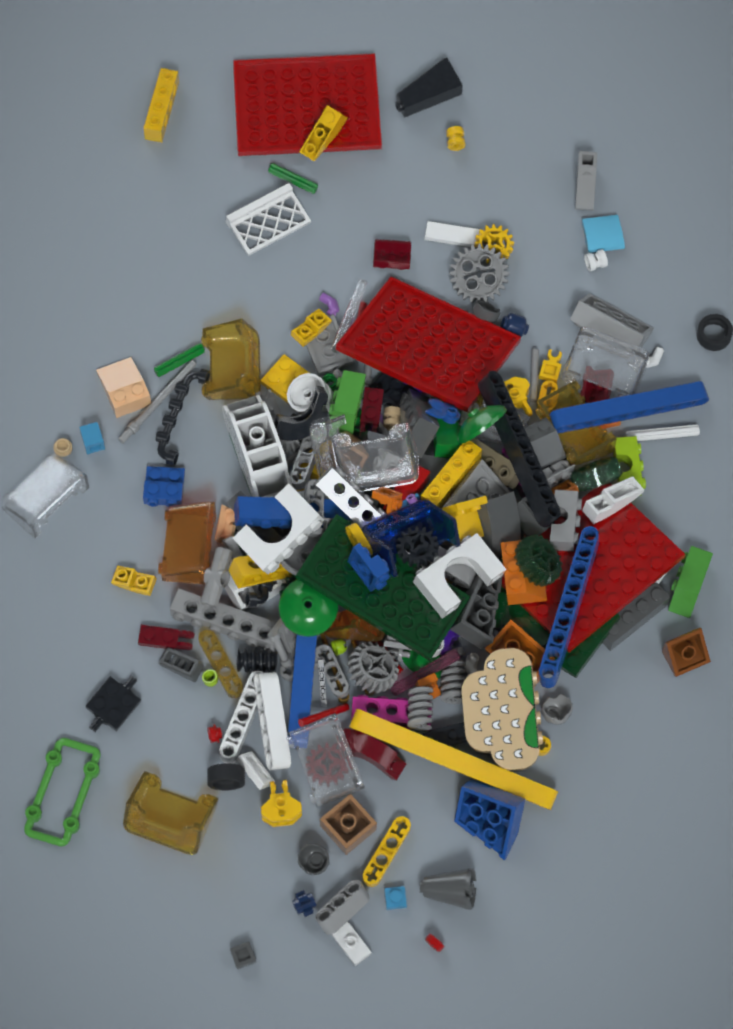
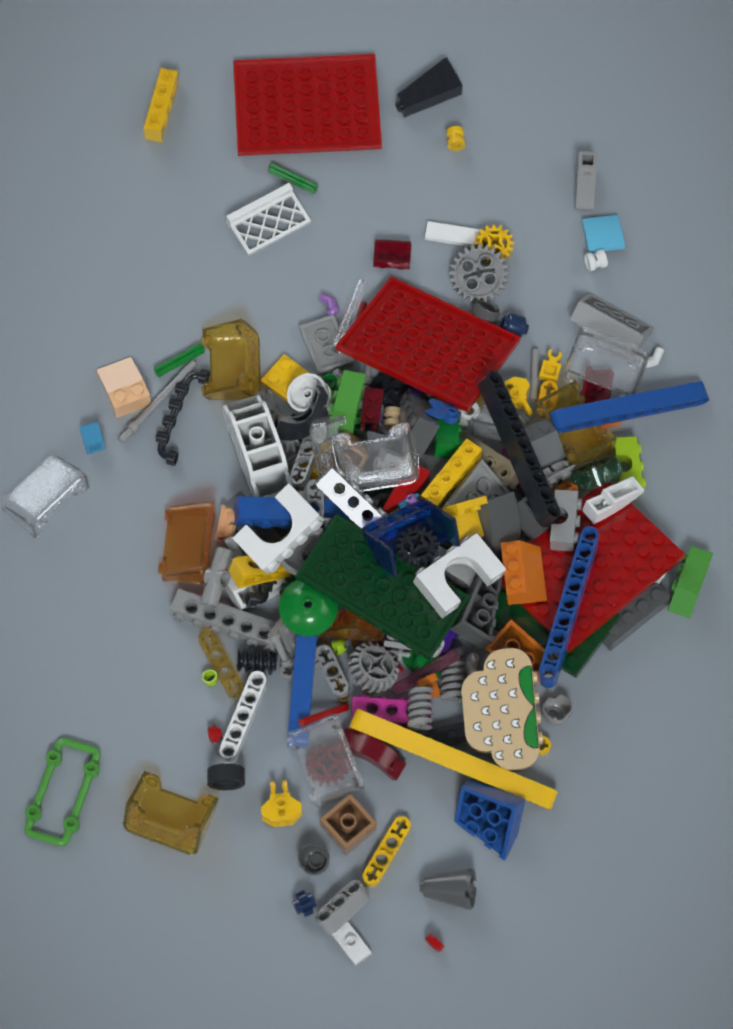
(62, 447): tan plate -> none
(113, 703): black plate -> none
(133, 581): yellow slope -> none
(163, 486): blue plate -> none
(164, 637): dark red hinge -> none
(192, 669): dark grey slope -> none
(243, 955): dark grey plate -> none
(255, 770): white plate -> none
(272, 721): white beam -> none
(311, 328): yellow slope -> none
(322, 683): white sticker -> none
(323, 133): yellow slope -> none
(356, 536): yellow beam -> none
(370, 570): blue plate -> none
(388, 497): orange bracket -> none
(395, 898): dark azure plate -> none
(479, 421): green dish -> none
(538, 560): clear green gear -> none
(664, 433): white axle -> none
(686, 652): dark orange slope -> none
(716, 319): black tyre -> none

